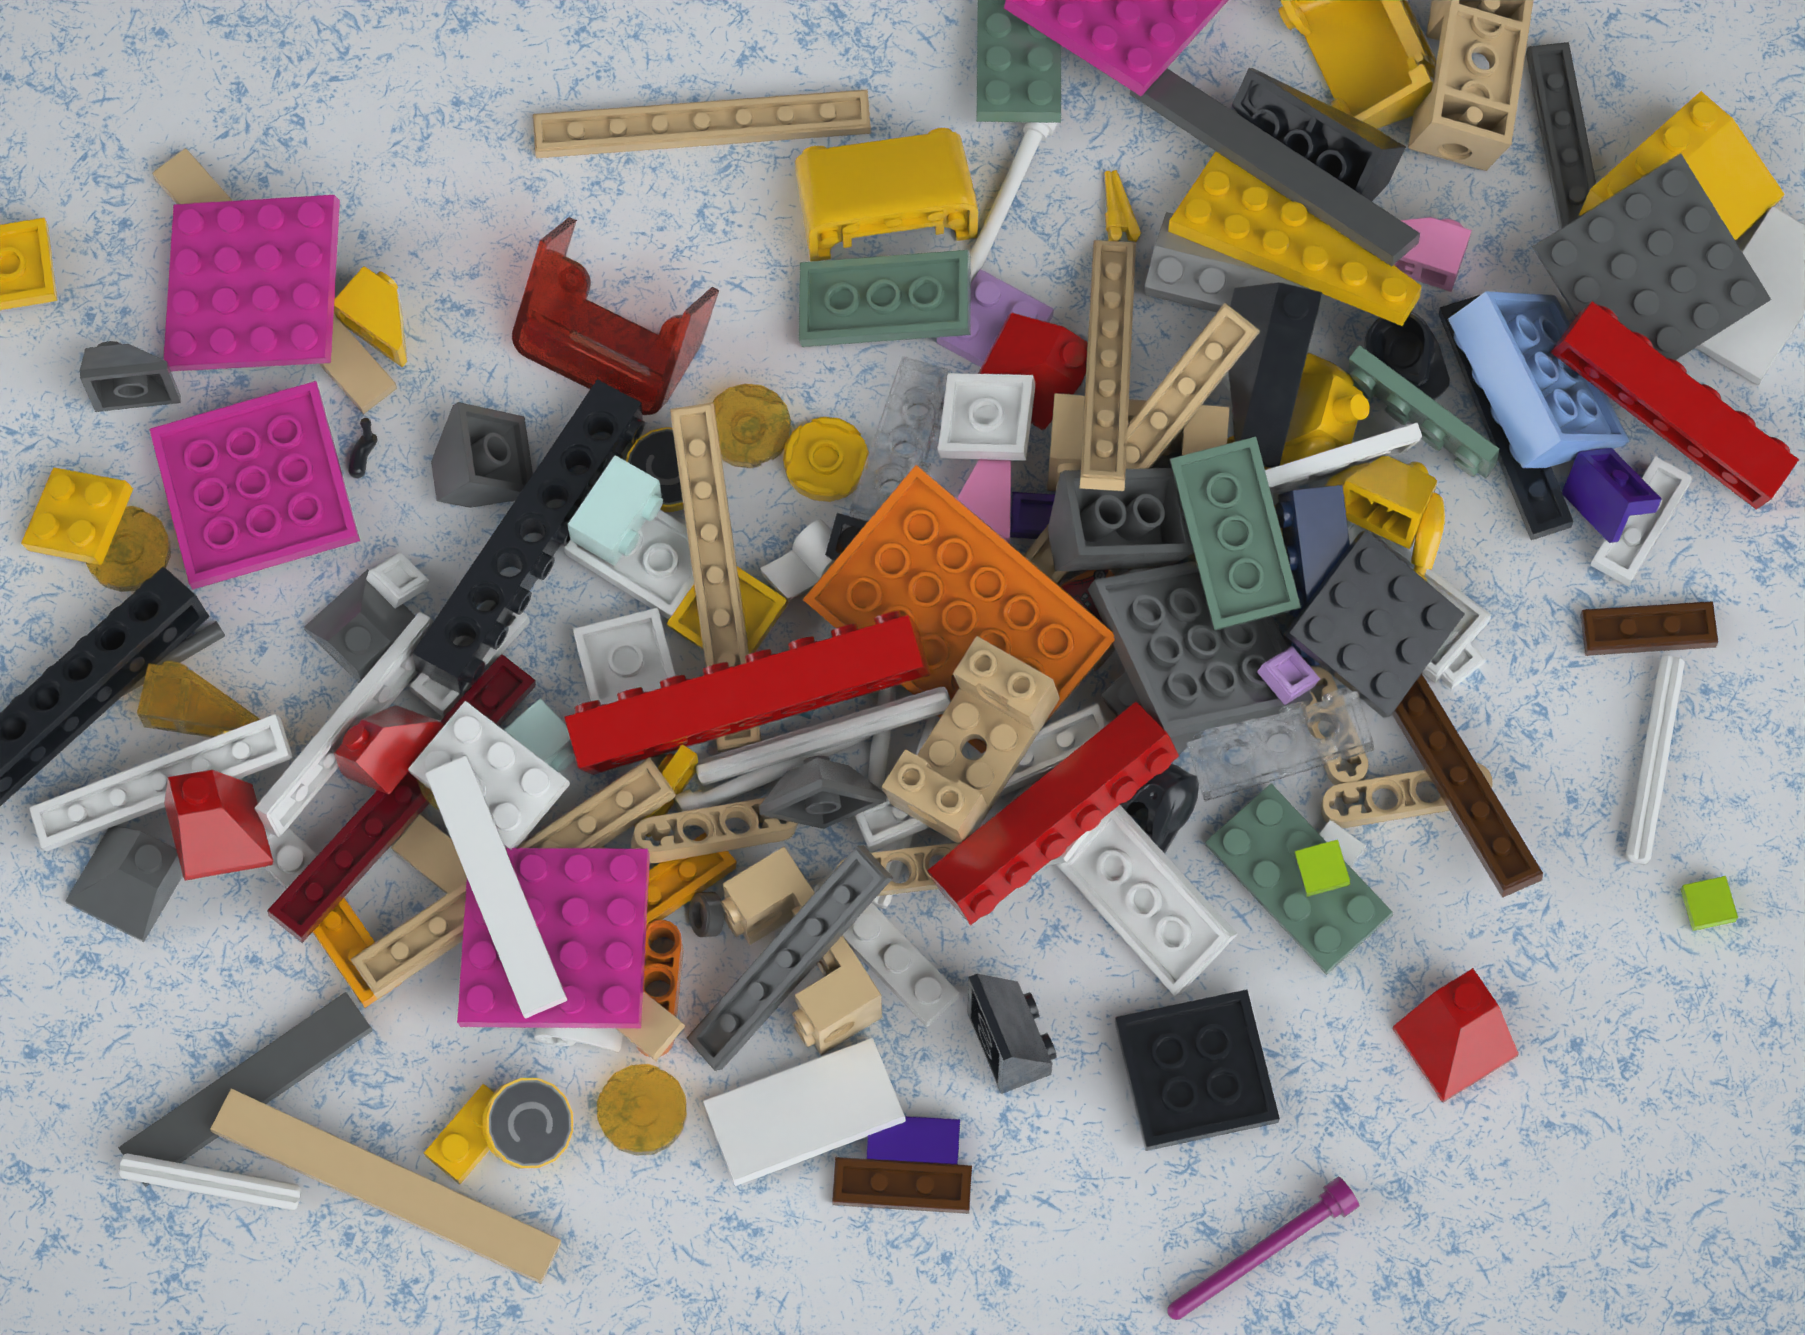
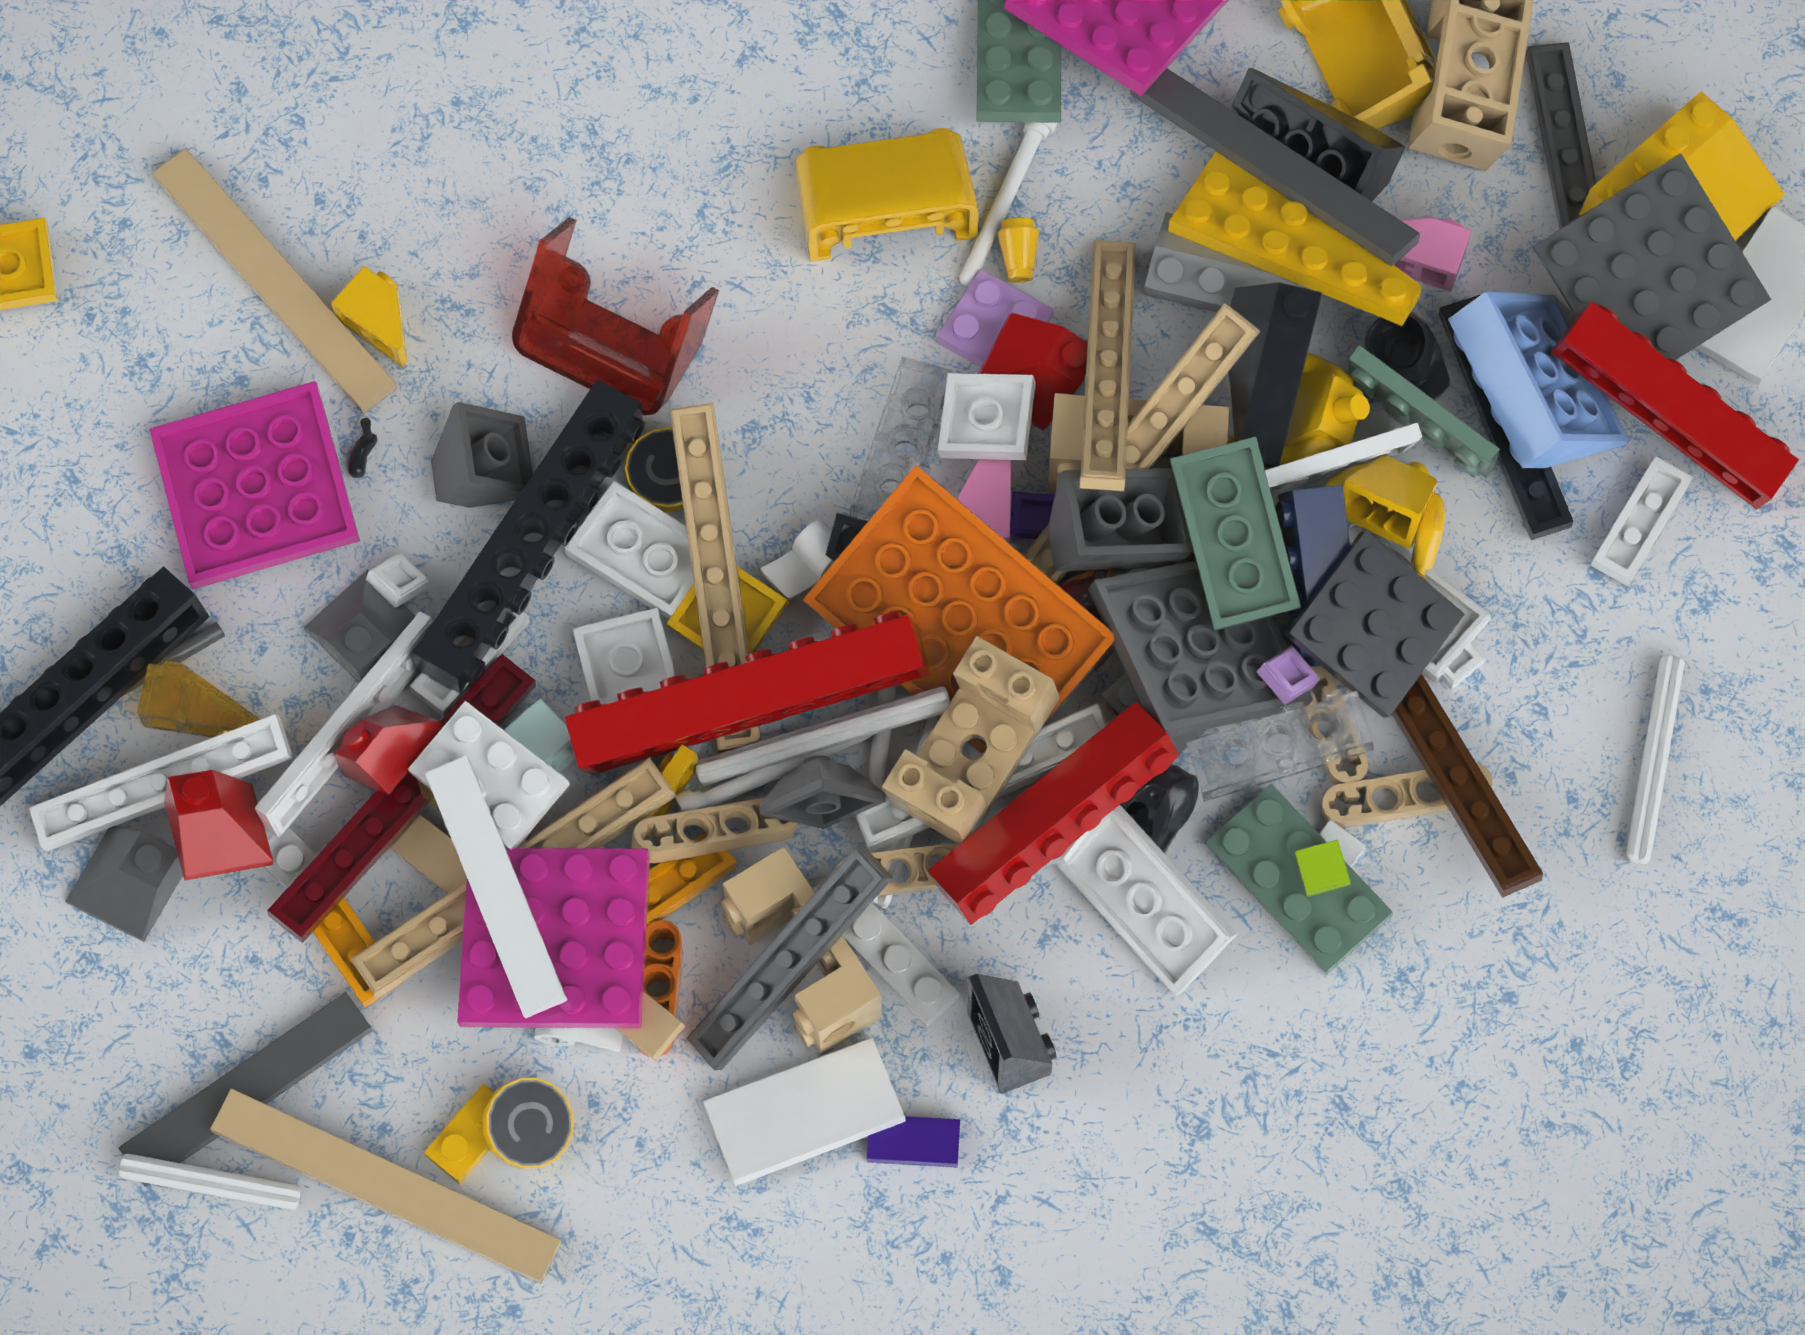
(77, 516): yellow plate -> none
(126, 378): dark grey slope -> none
(135, 553): clear yellow tile -> none
(252, 283): dark pink plate -> none
(616, 511): light aqua brick -> none
(642, 1110): clear yellow tile -> none
(701, 123): tan tile -> none
(706, 914): dark grey tile -> none
(751, 425): clear yellow tile -> none
(825, 459): yellow tile -> none
(885, 298): sand green plate -> none
(902, 1185): reddish brown tile -> none
(1019, 248): none -> yellow cone
(1119, 213): yellow piece -> none
(1196, 1070): black plate -> none
(1334, 1201): magenta piece -> none
(1457, 1035): red slope -> none
(1608, 491): dark purple panel -> none
(1649, 628): reddish brown tile -> none
(1709, 903): lime tile -> none

